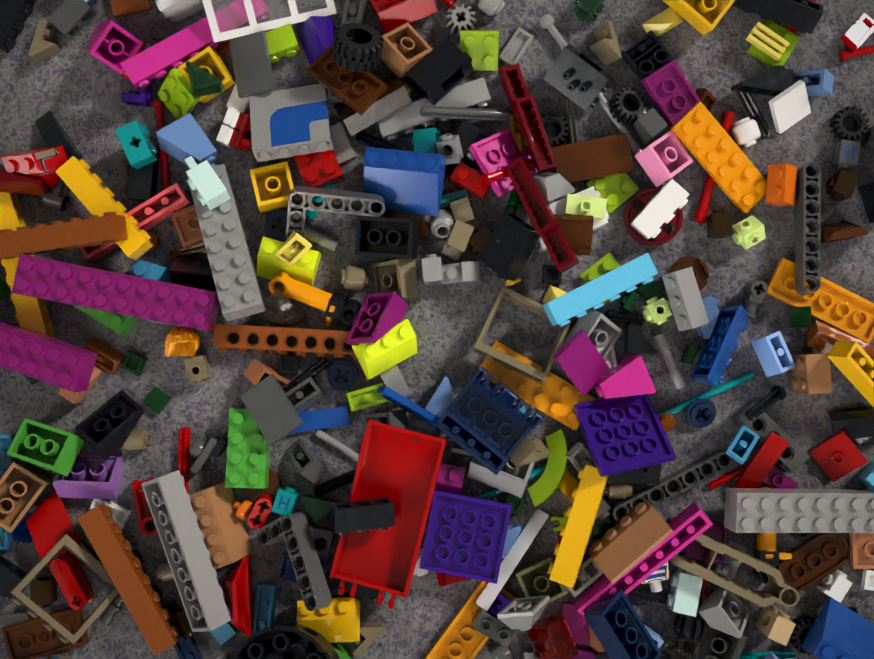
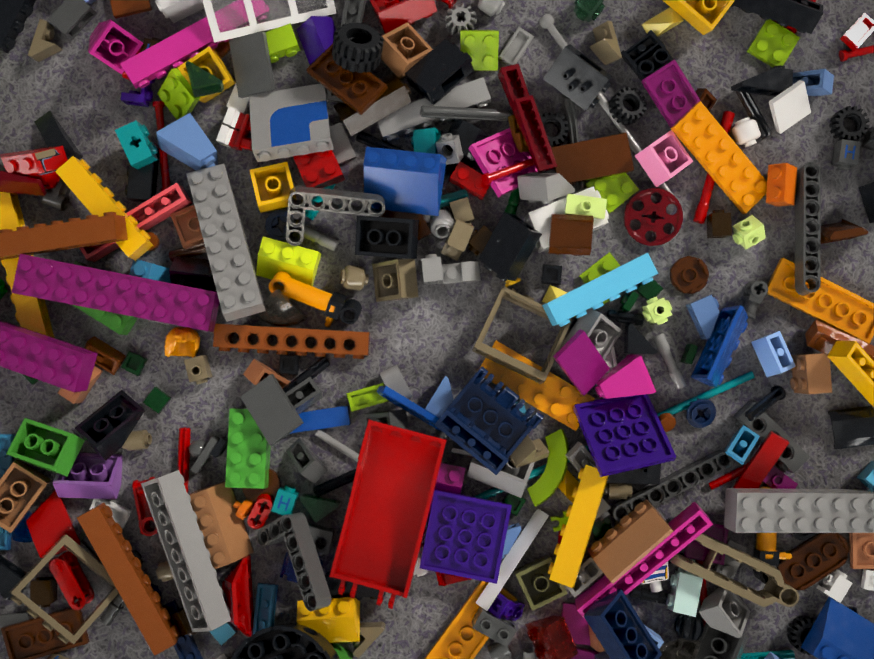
(207, 183): light aqua hinge -> none
(293, 248): light yellow slope -> none
(333, 374): dark blue gear -> none
(362, 515): black brick -> none
(376, 317): magenta slope -> none
(388, 351): neon yellow slope -> none
(523, 612): light grey slope -> none
(541, 215): dark red slope -> none
(649, 125): dark grey slope -> none
(660, 209): white brick -> none
(685, 299): light grey slope -> none
(768, 37): light yellow tile -> none
(775, 624): tan brick -> none
(801, 316): dark green tile -> none
(838, 456): red plate -> none
(841, 185): dark brown brick -> none

